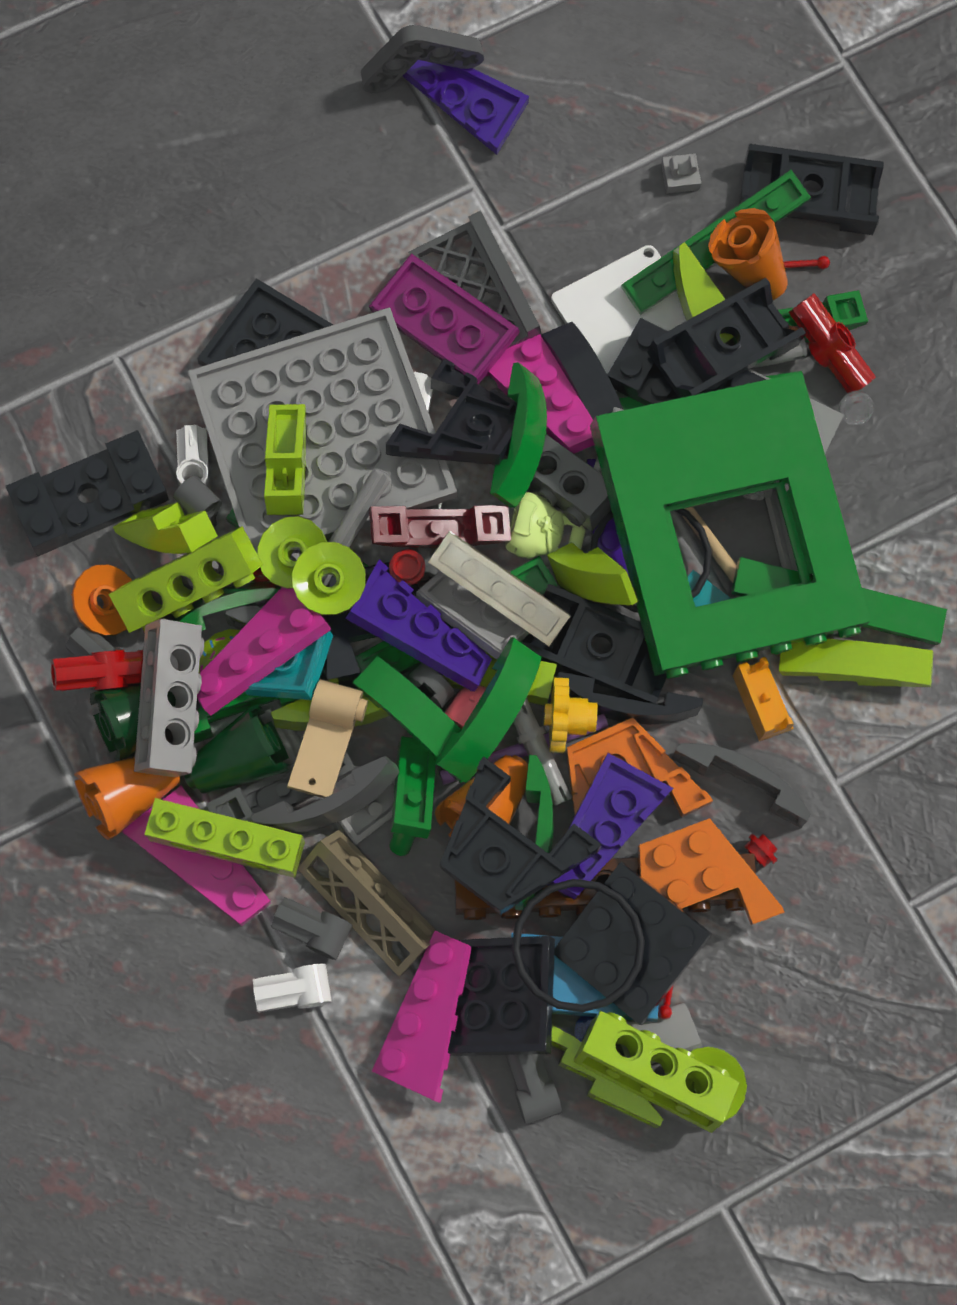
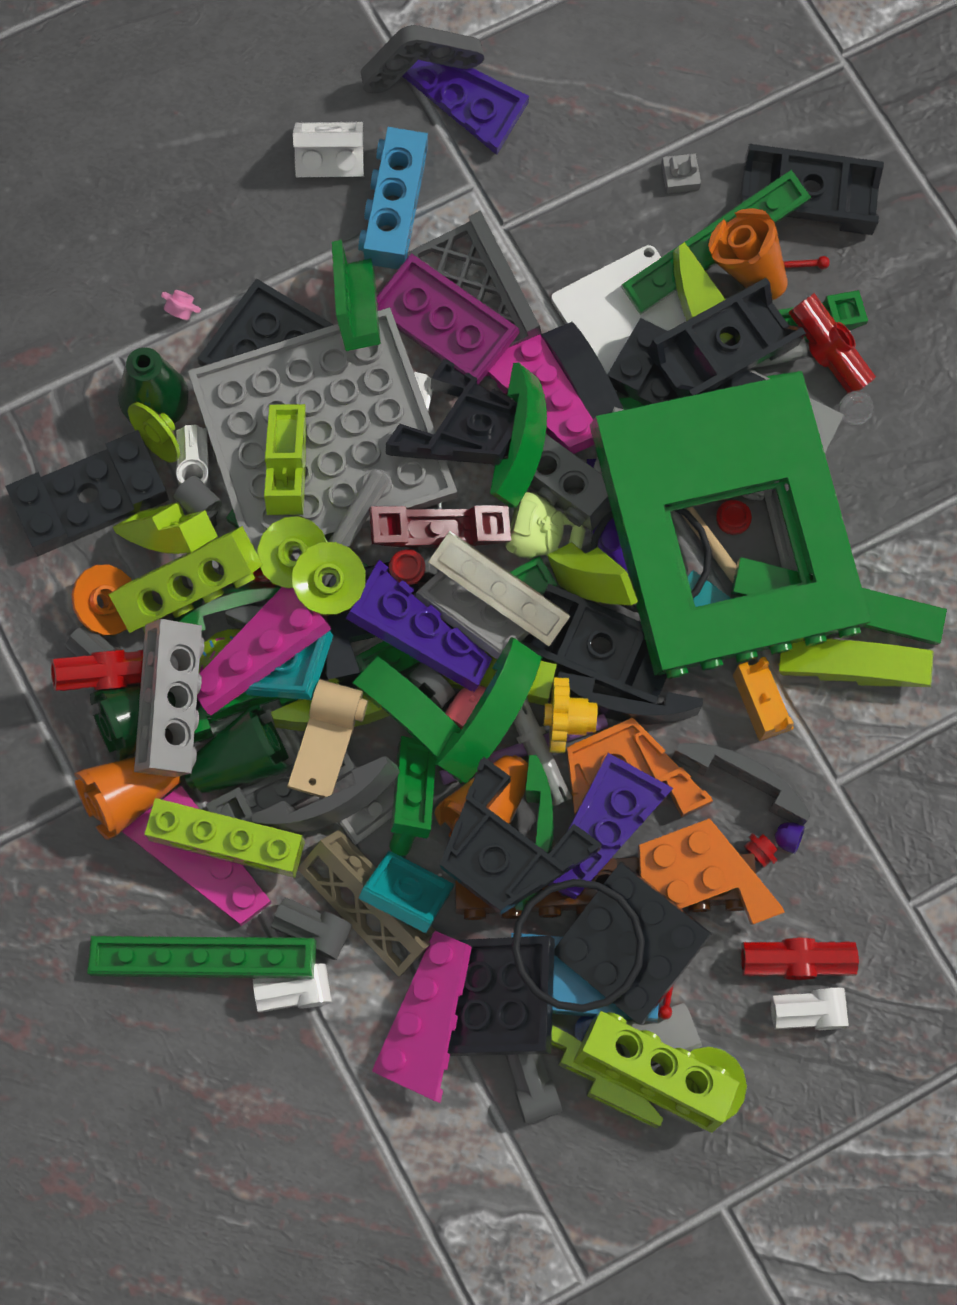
(152, 383): none -> dark green cone
(155, 431): none -> lime dish
(180, 304): none -> bright pink plate
(202, 957): none -> green tile
(328, 149): none -> white bracket
(355, 300): none -> green fence
(403, 149): none -> dark azure brick
(406, 891): none -> teal plate
(733, 517): none -> red plate
(789, 836): none -> dark purple hinge
(799, 959): none -> red piece
(819, 1009): none -> white piece

